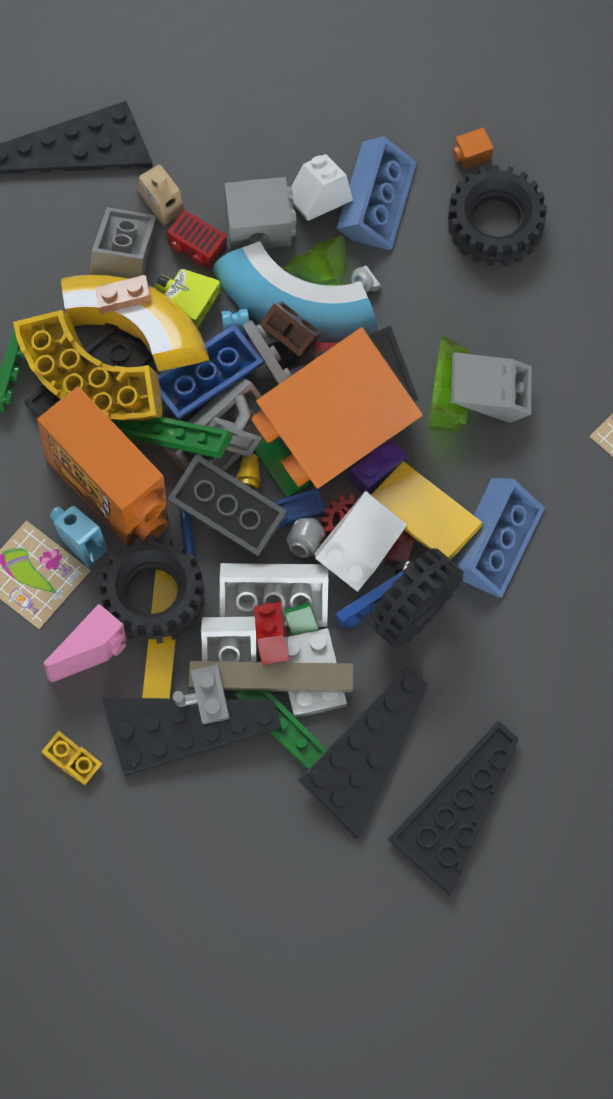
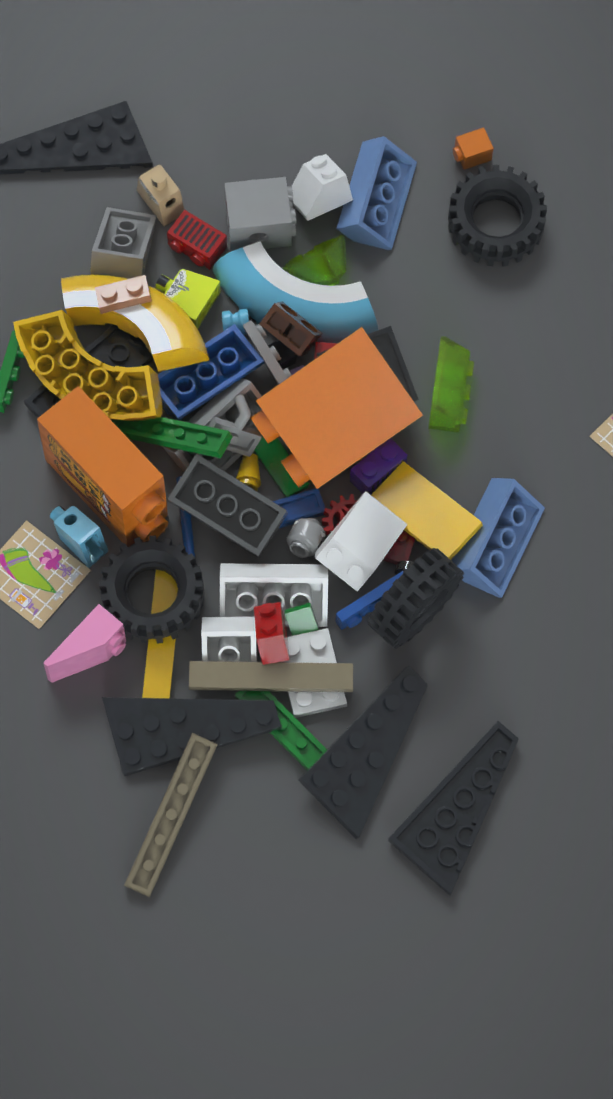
(71, 758): yellow slope -> none
(170, 815): none -> dark tan tile
(208, 695): light grey plate -> none
(367, 279): white plate -> none
(492, 386): light grey slope -> none

